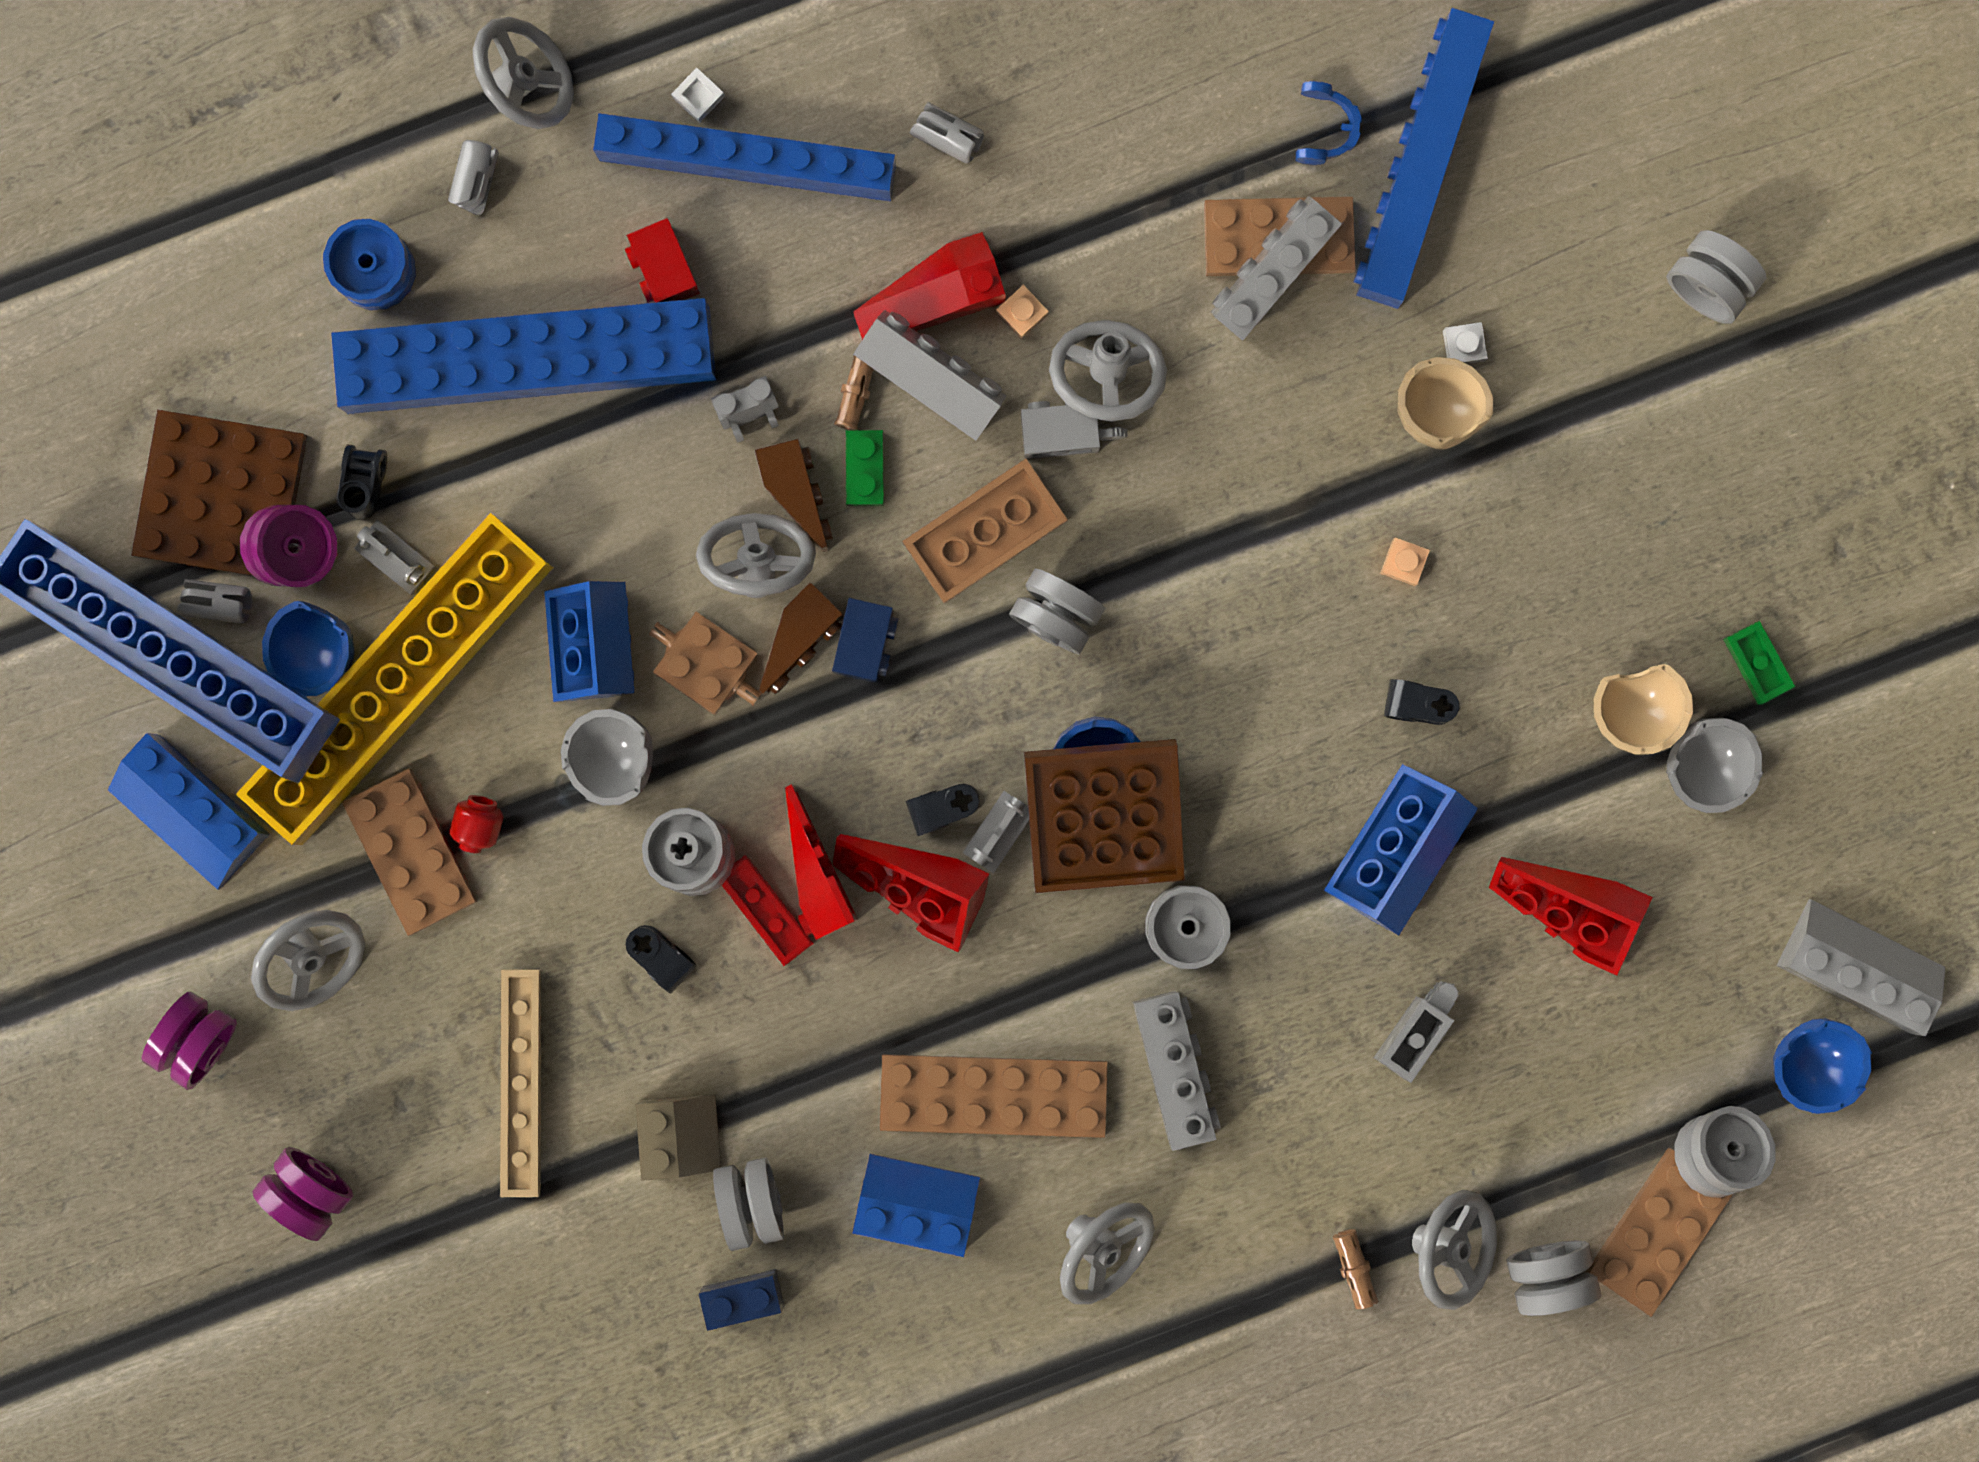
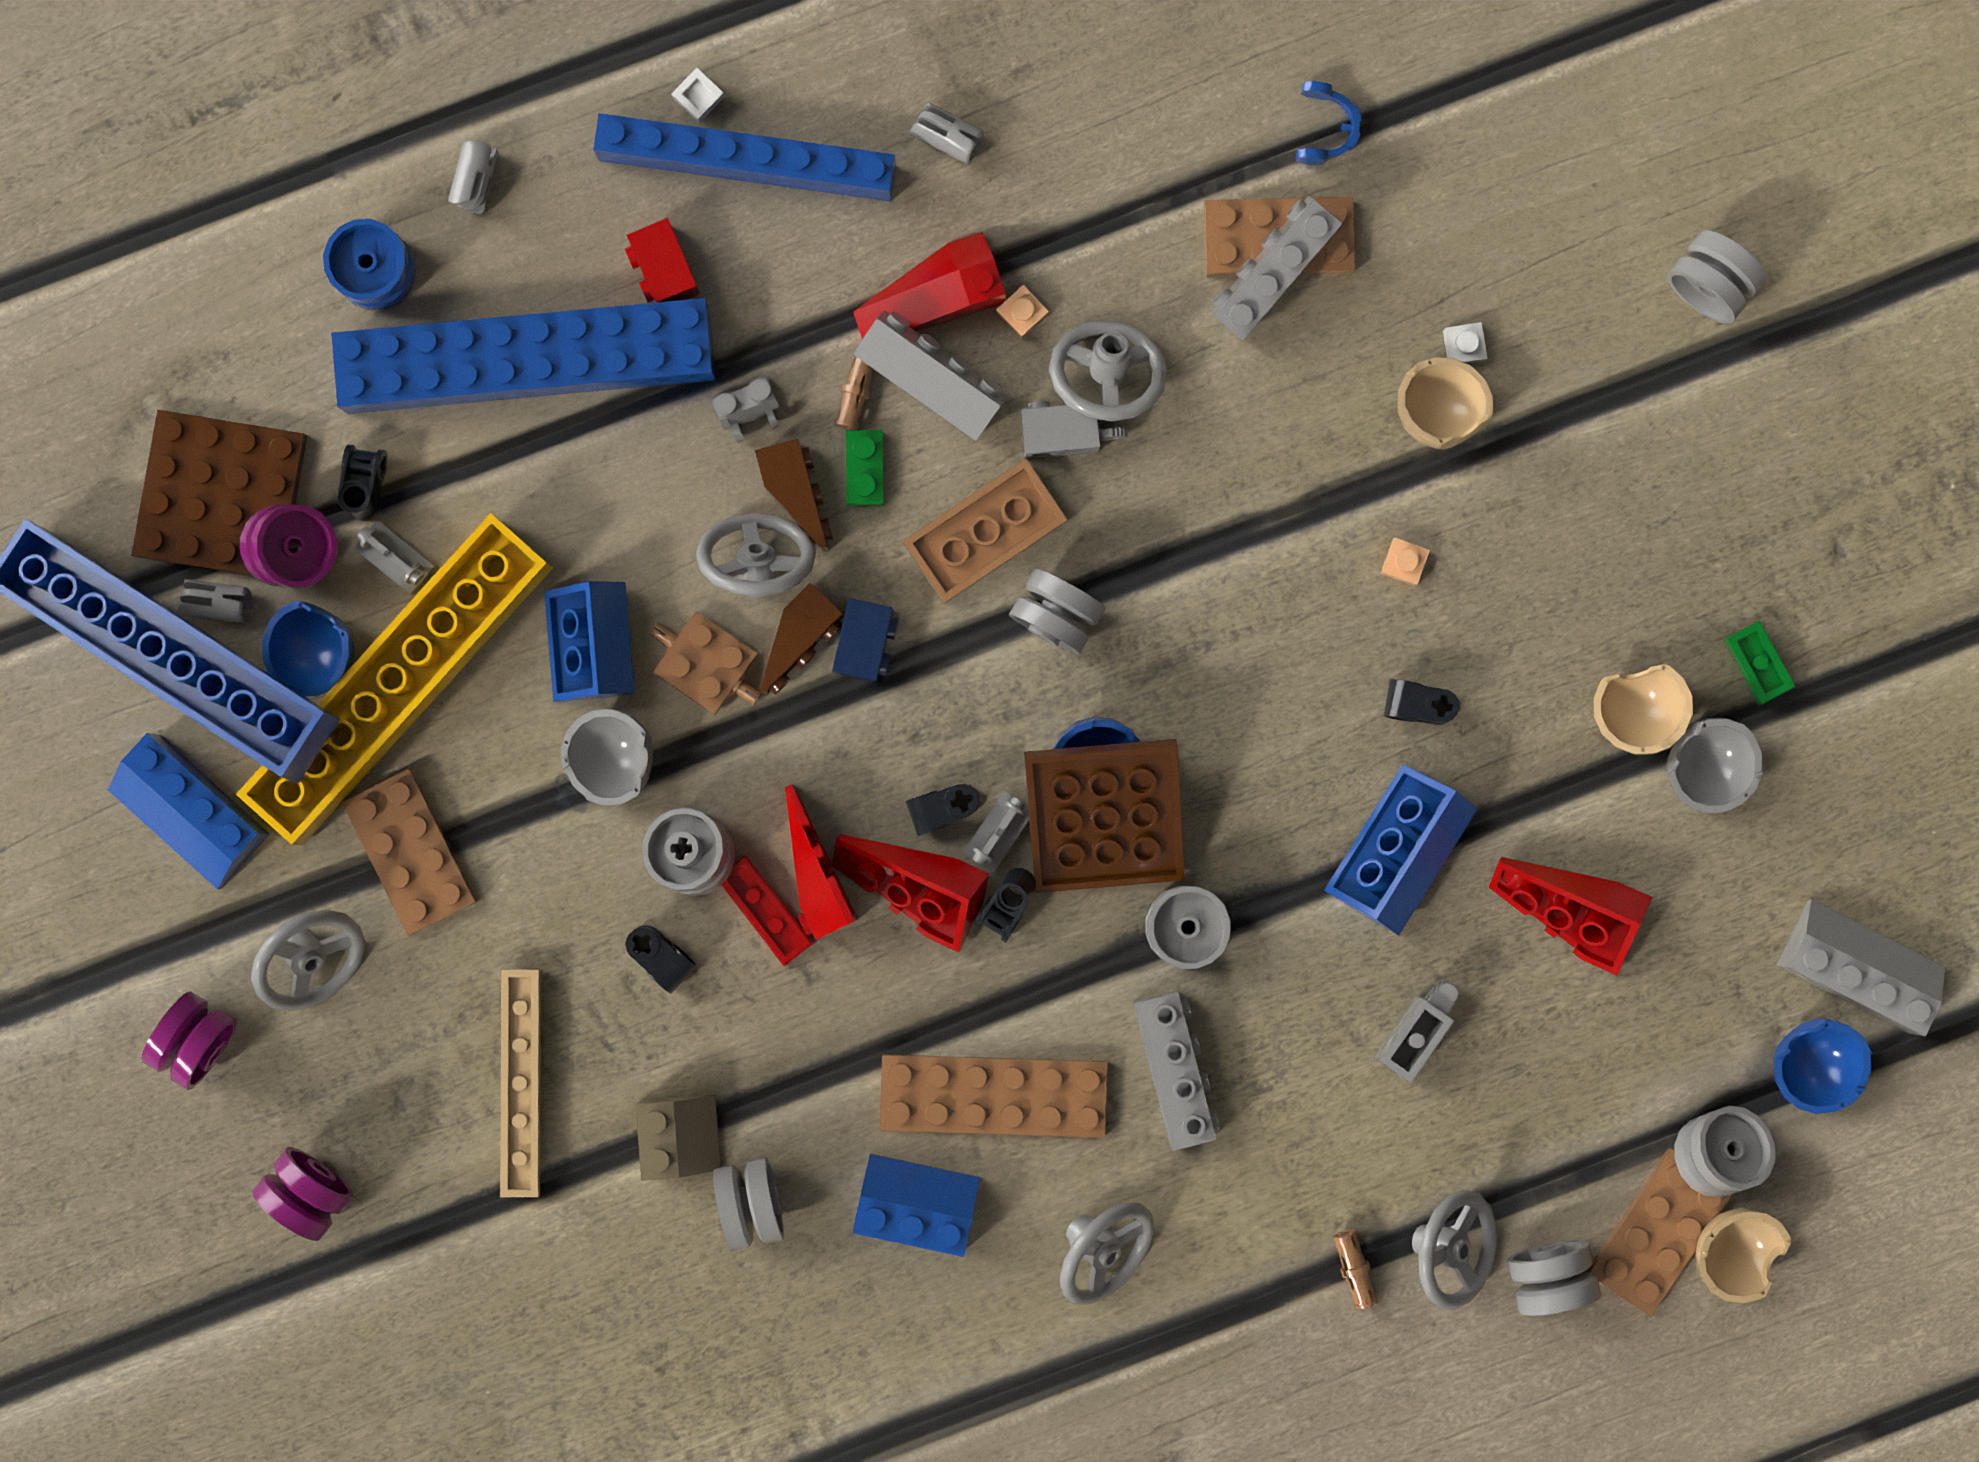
(476, 823): red head -> none
(519, 75): light grey piece -> none
(741, 1299): dark blue brick -> none
(1005, 908): none -> black piece
(1424, 158): blue brick -> none
(1738, 1253): none -> tan cylinder

